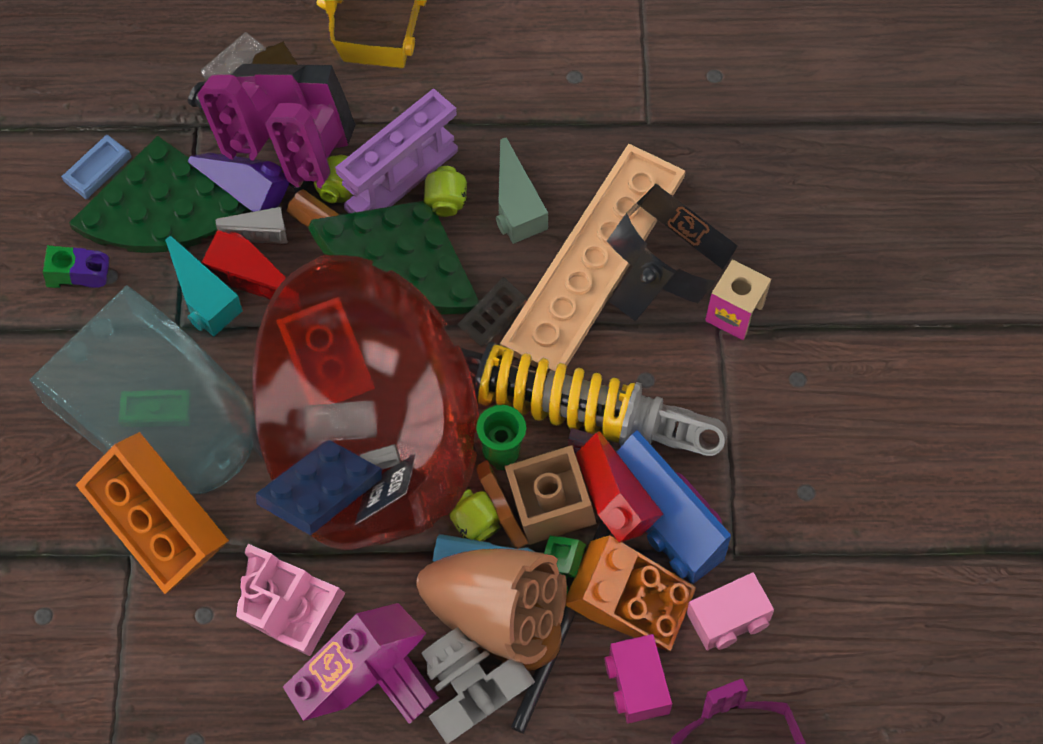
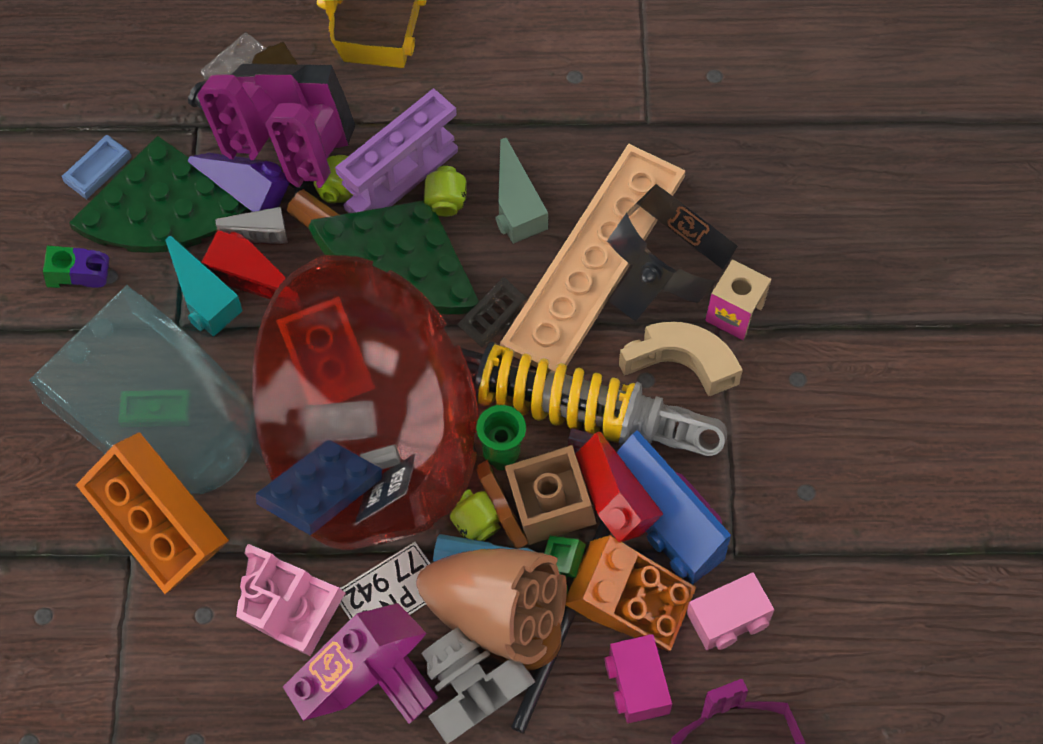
(387, 584): none -> white sticker
(686, 345): none -> tan arch

